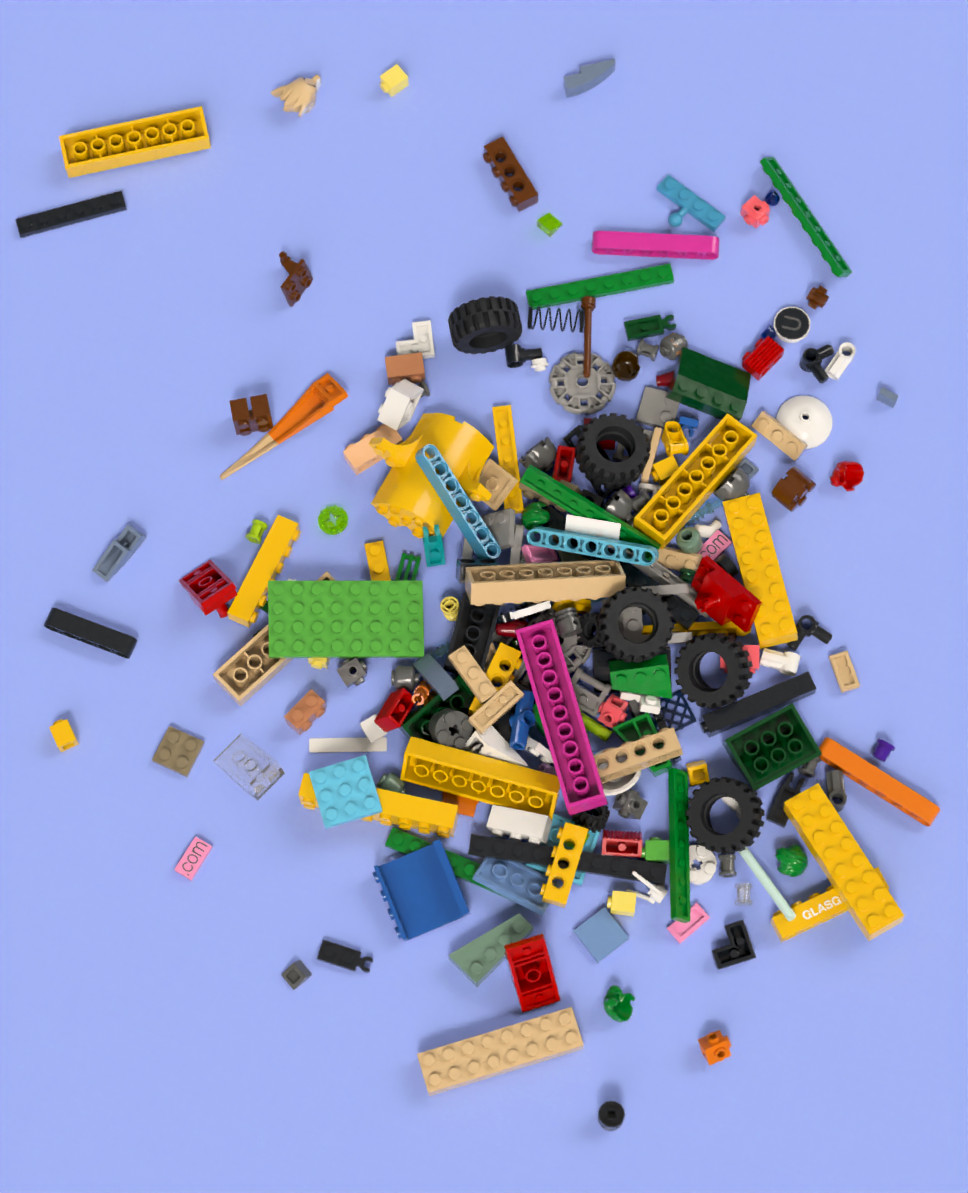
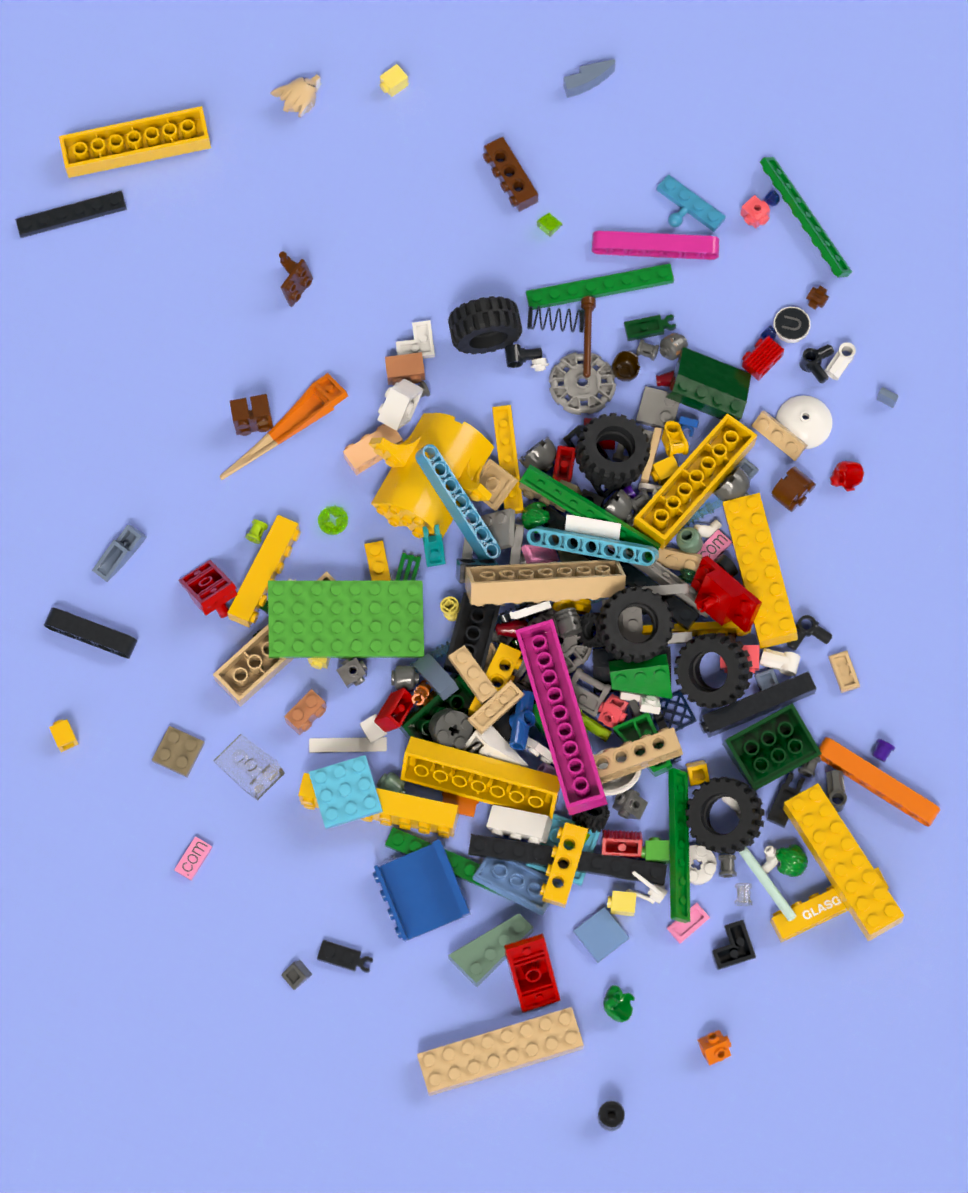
(766, 679): none -> sand blue tile
(771, 860): none -> white arm

